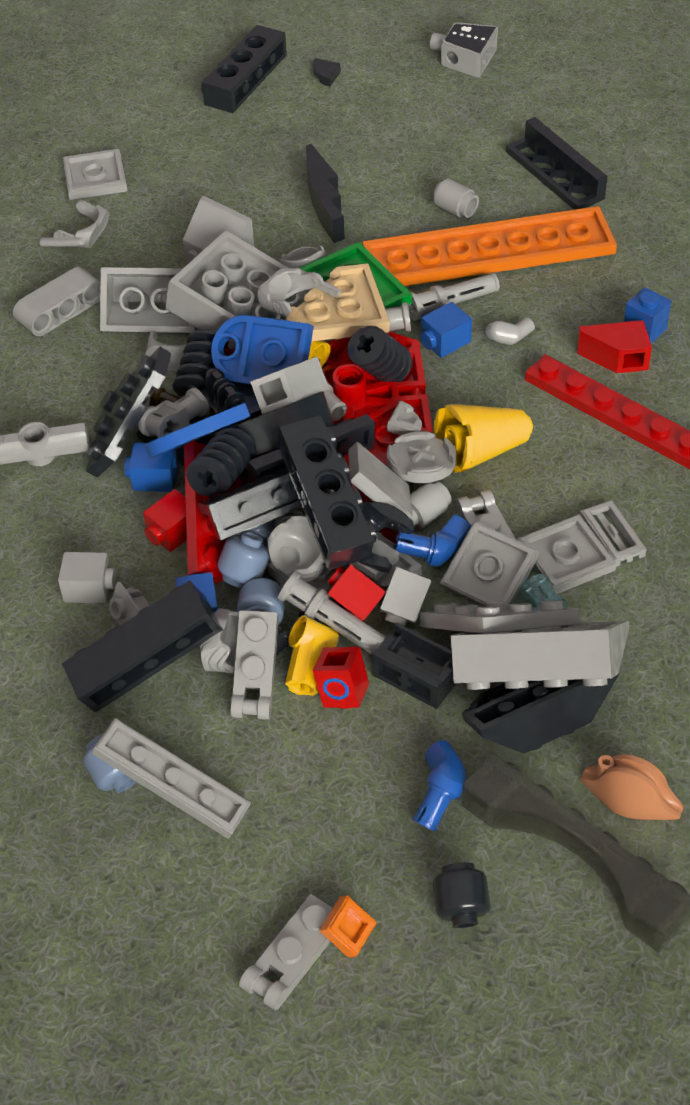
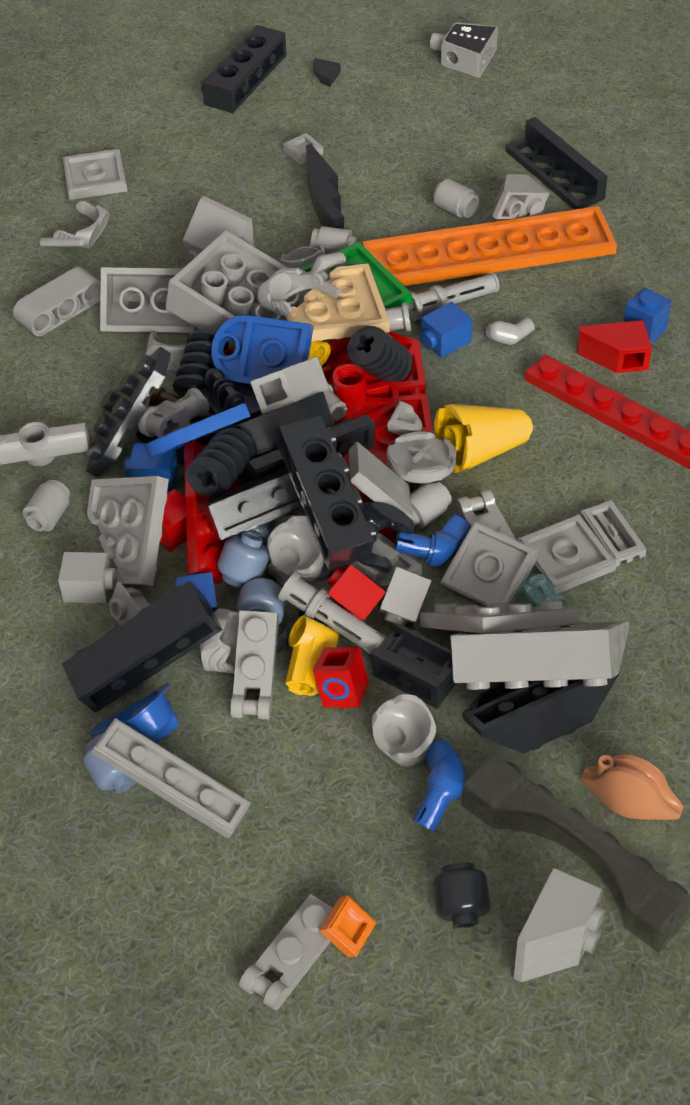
(46, 506): none -> light grey brick
(131, 521): none -> light grey plate
(149, 716): none -> blue piece
(297, 147): none -> light grey tile
(327, 262): none -> light grey arm
(332, 239): none -> light grey brick
(404, 729): none -> light grey hair
(519, 197): none -> light grey slope
(559, 927): none -> light grey slope

